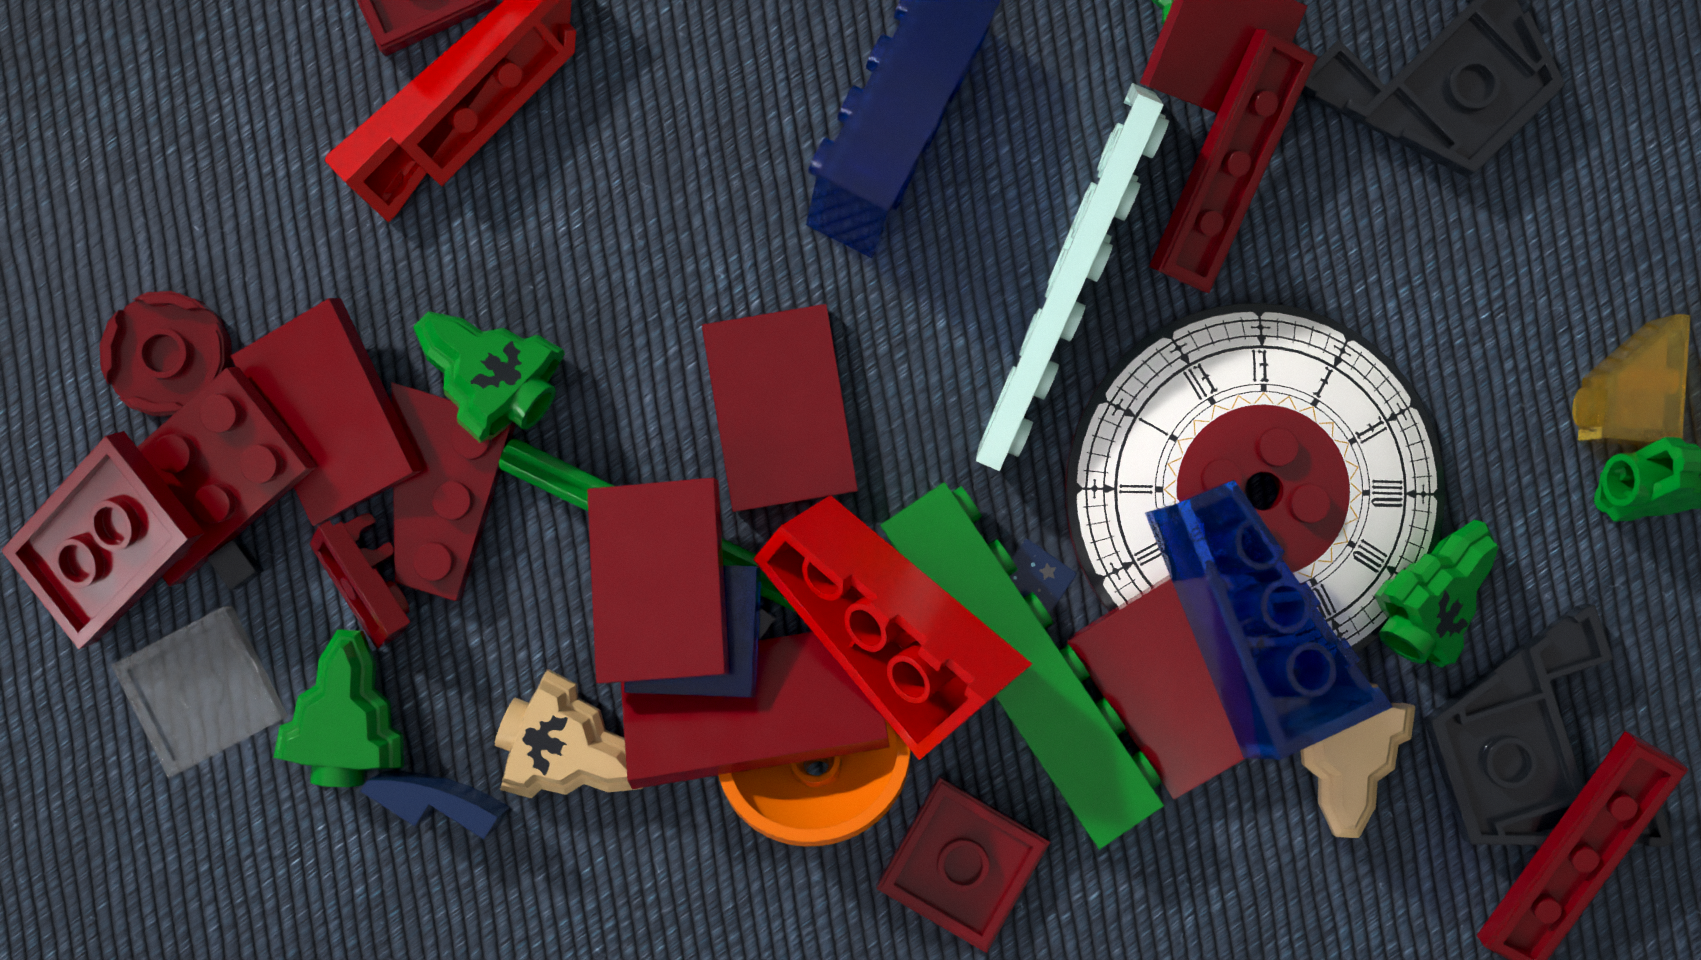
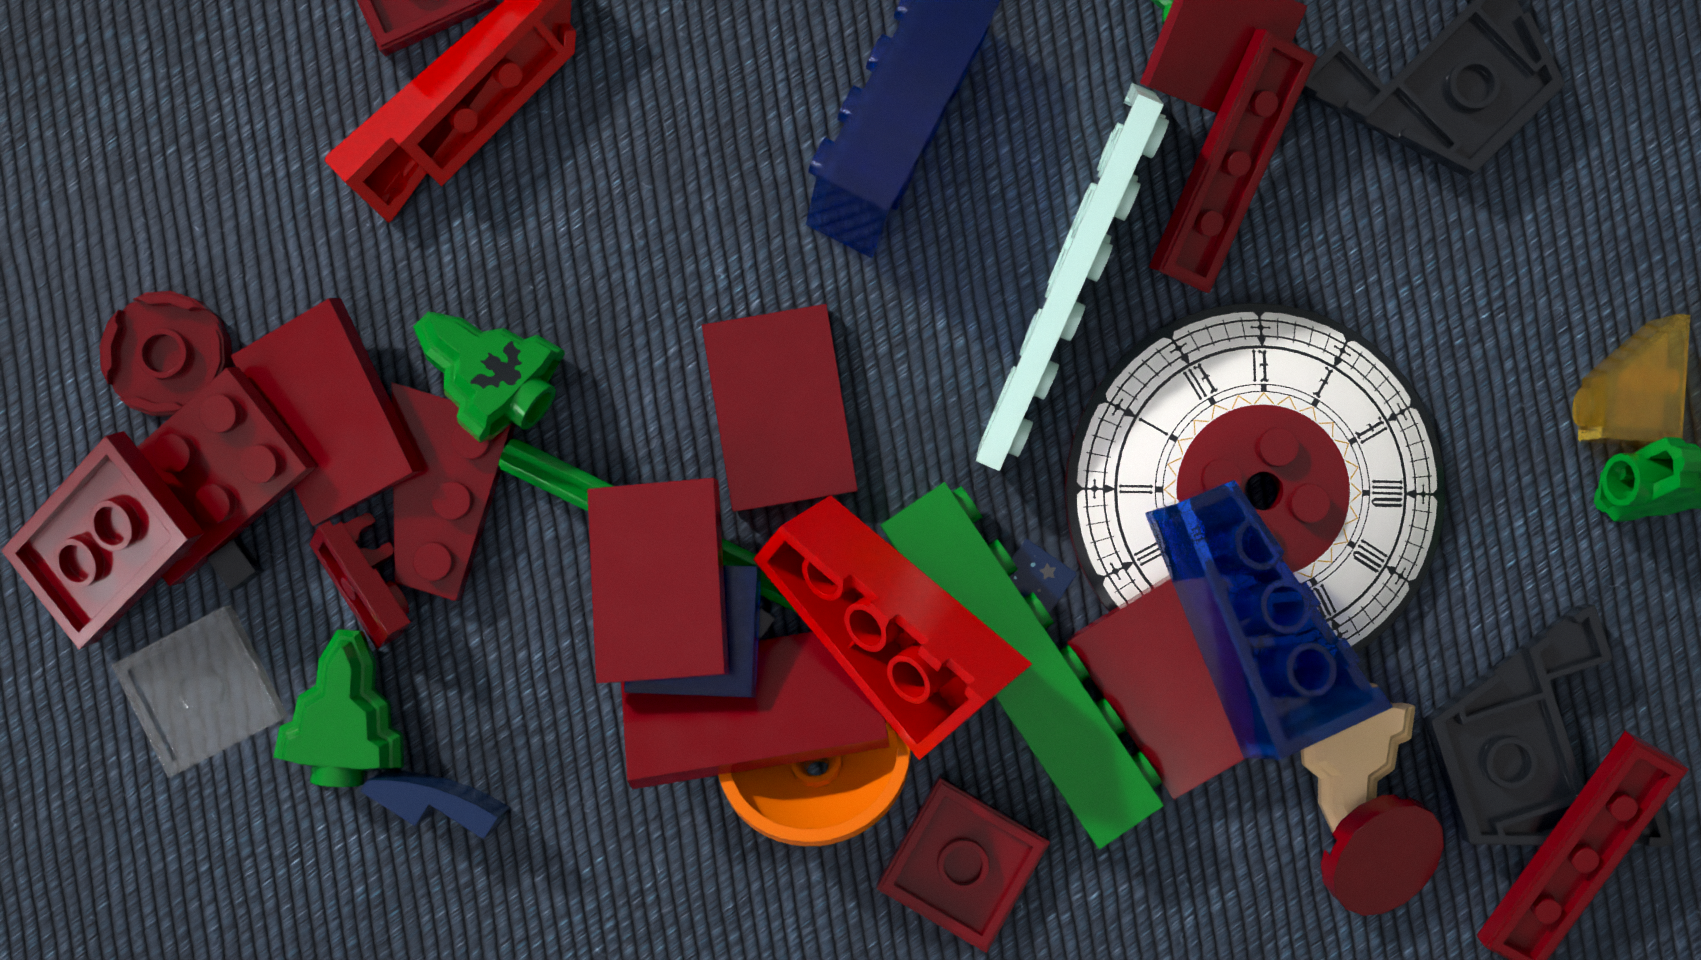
(559, 743): tan rock -> none
(1382, 854): none -> dark red tile
(1436, 597): green rock -> none

